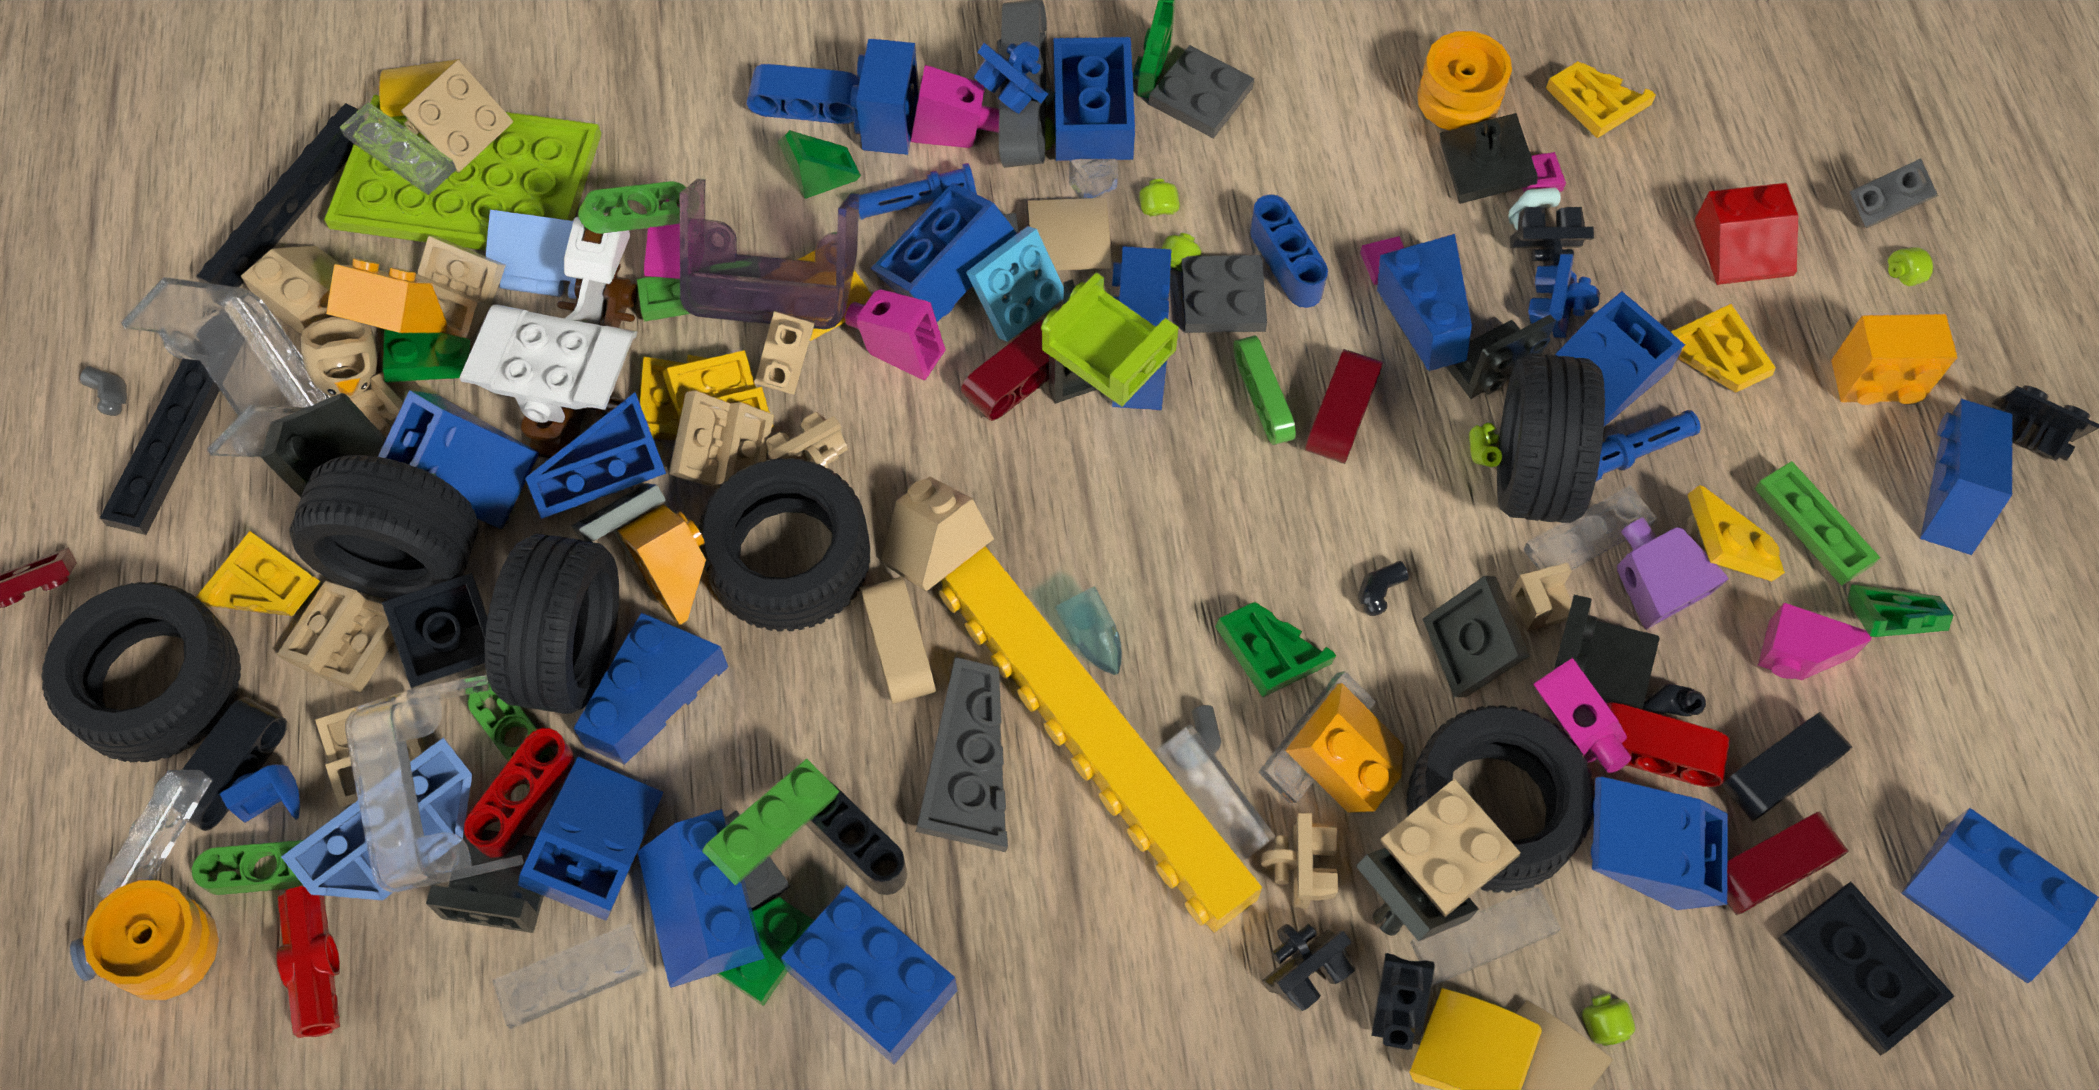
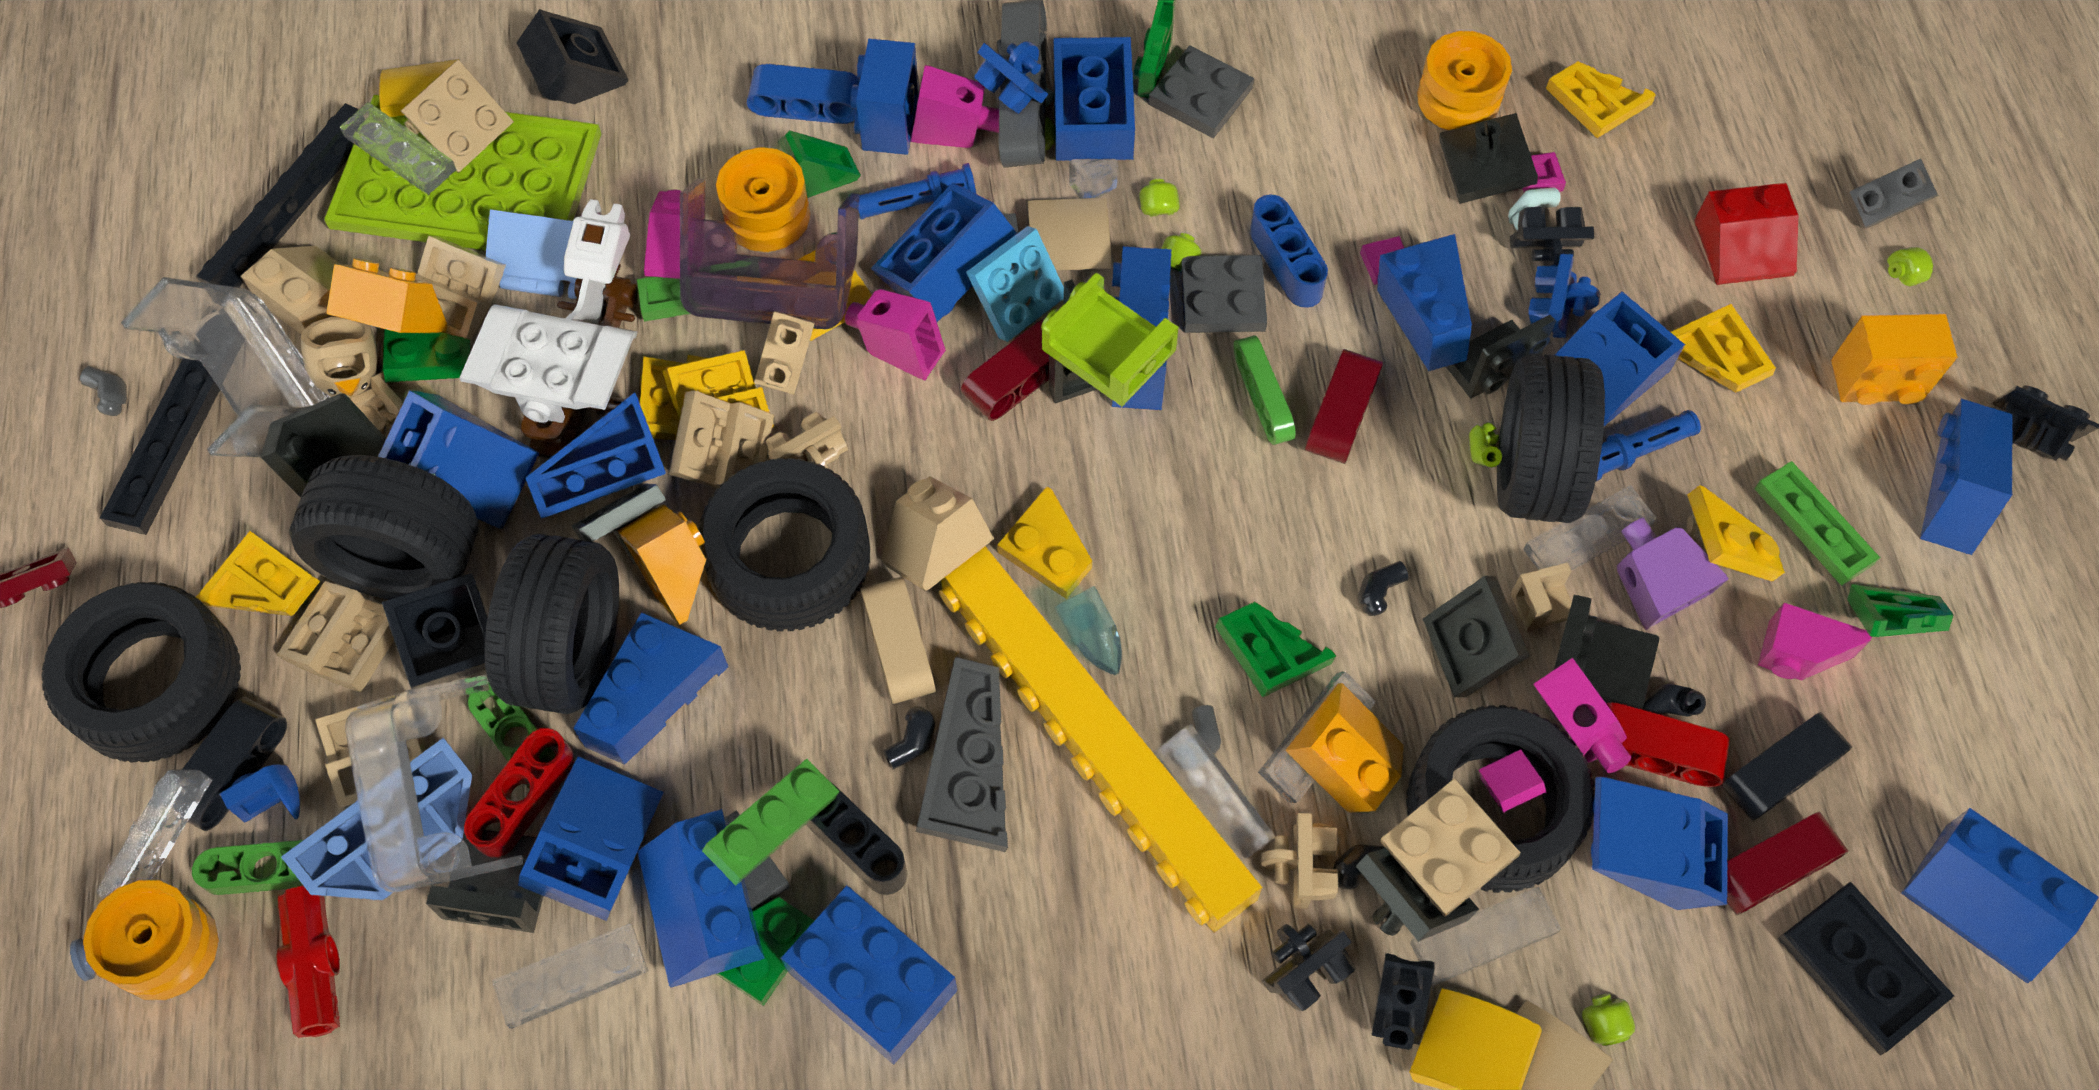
(569, 58): none -> black slope
(623, 217): bright green beam -> none
(764, 199): none -> light orange wheel
(916, 739): none -> black arm
(1047, 546): none -> yellow wing
(1346, 865): none -> black arm
(1512, 780): none -> dark pink tile

